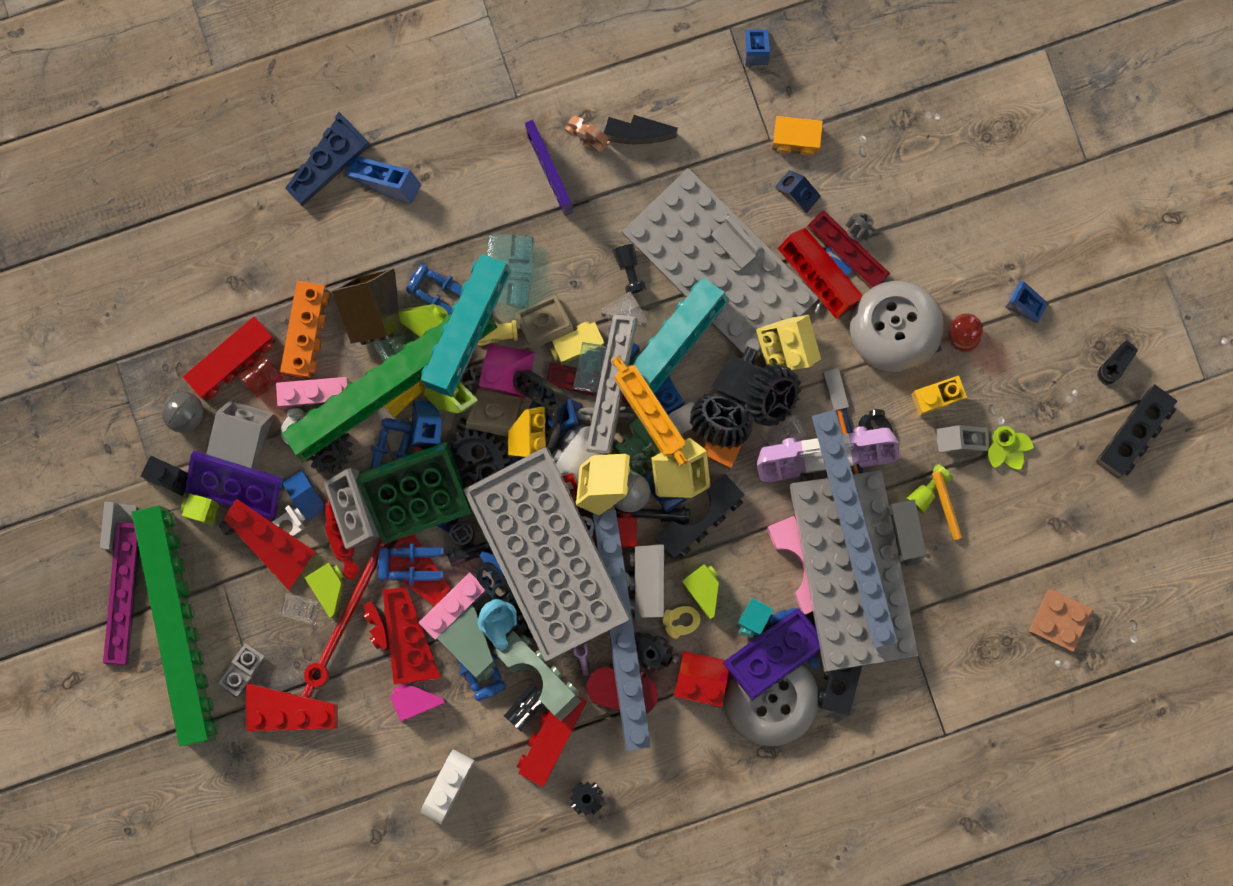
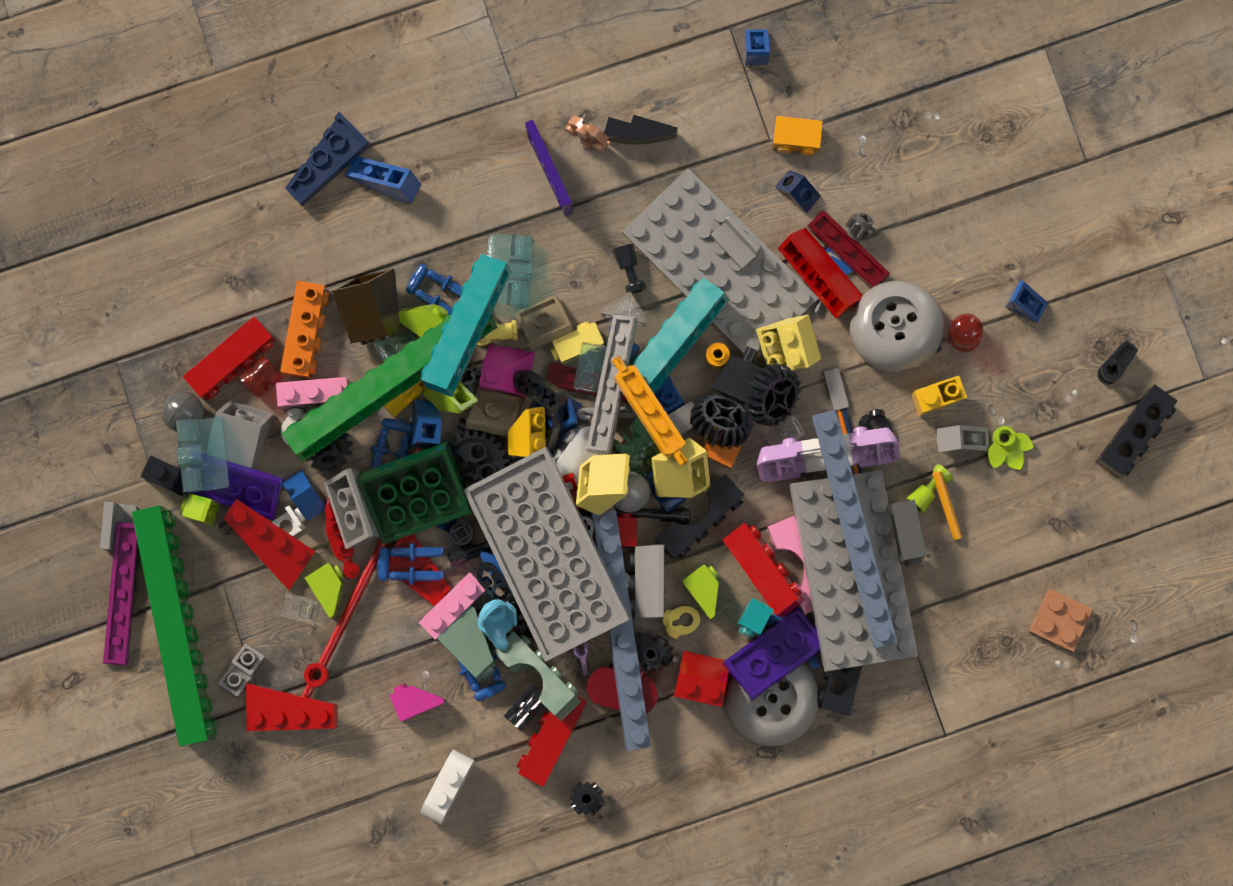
(202, 454): none -> clear light blue panel
(379, 632): red slope -> none
(407, 643): red wing -> none
(717, 363): none -> light orange brick
(763, 569): none -> red brick

